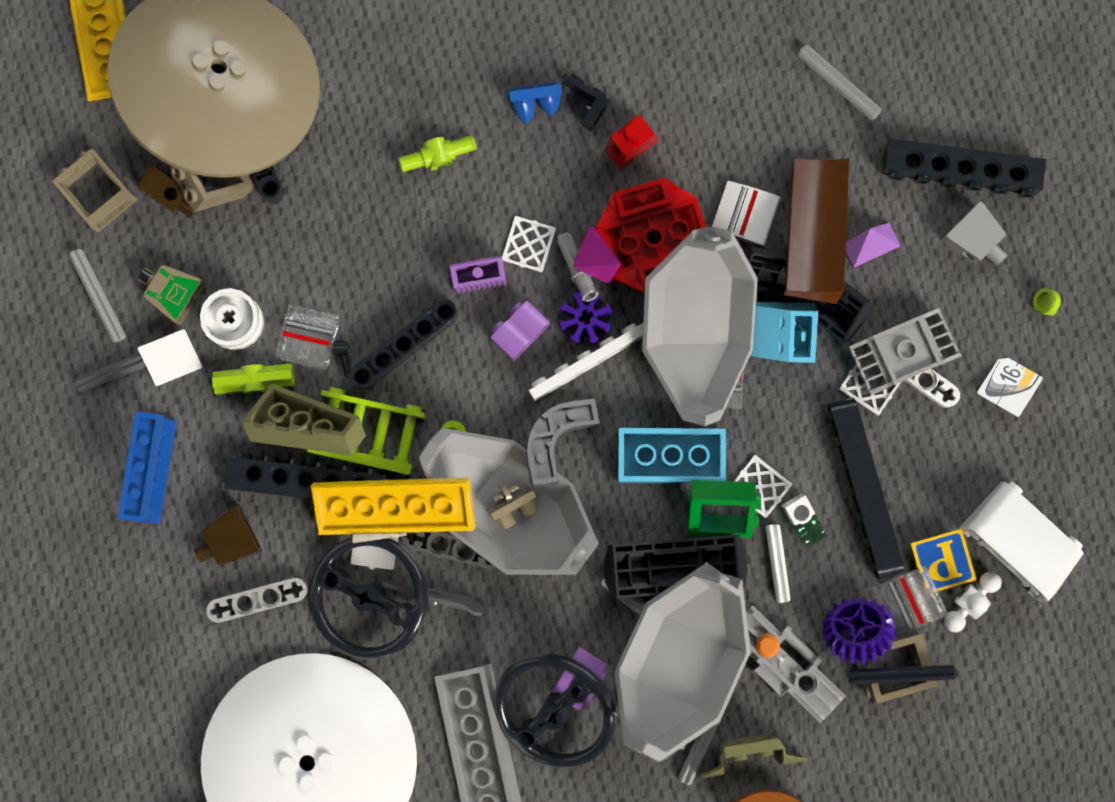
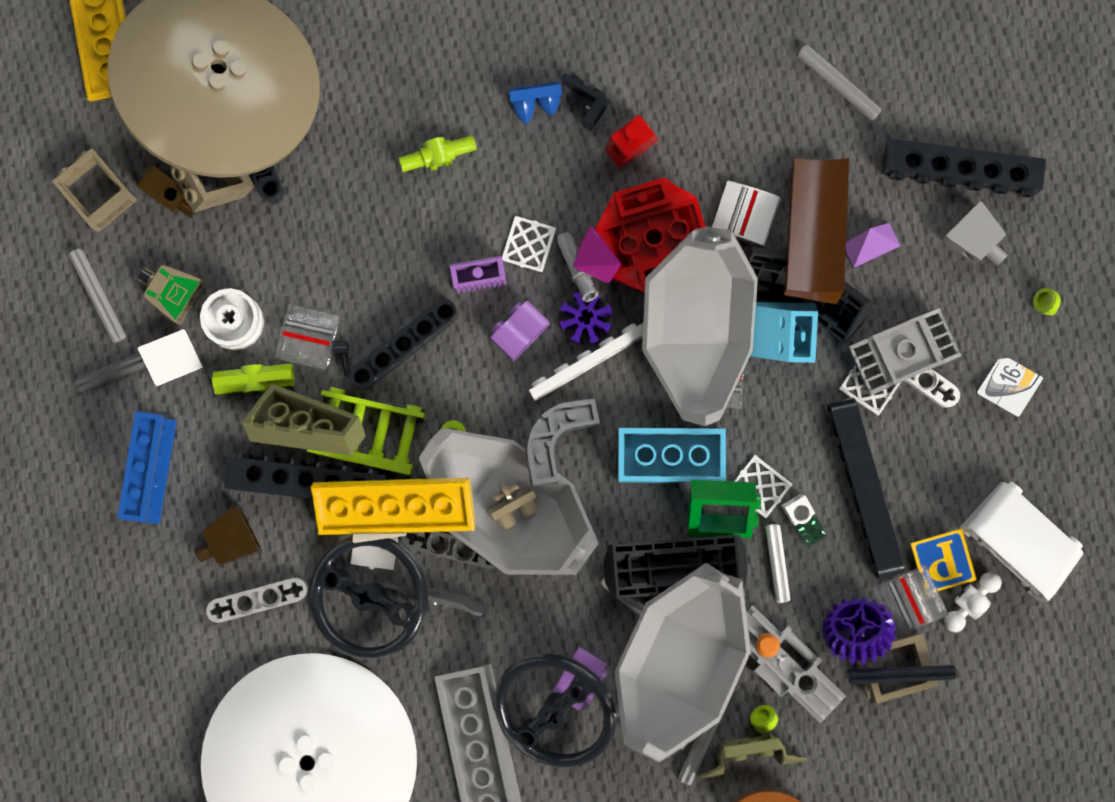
(764, 719): none -> lime tile

